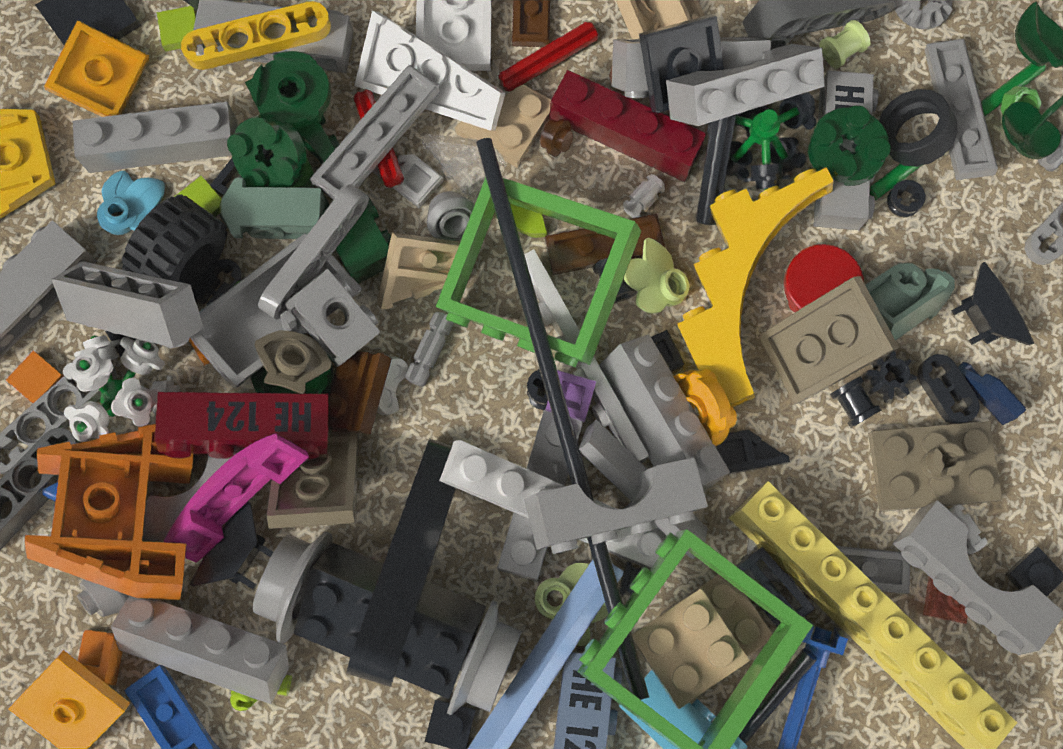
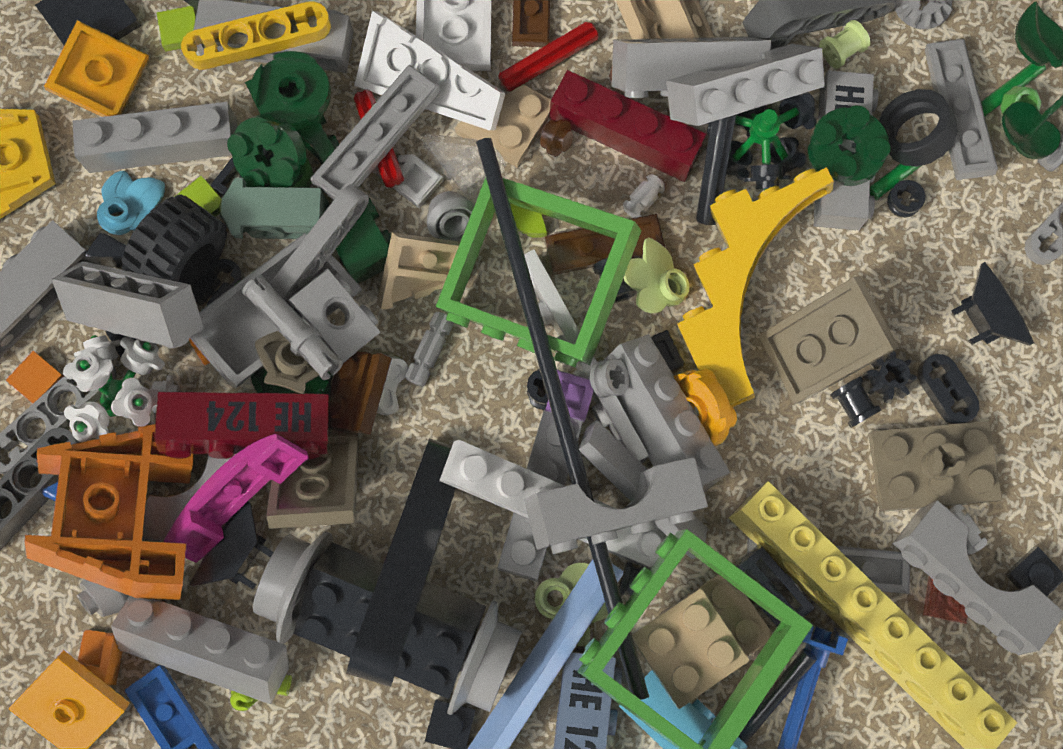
(106, 251): none -> black slope
(304, 340): none -> light grey pin
(609, 378): none -> light grey bush
(678, 52): black tile -> none
(747, 452): black tile -> none
(817, 272): red tile -> none
(910, 295): sand green piece -> none
(993, 394): dark blue tile -> none

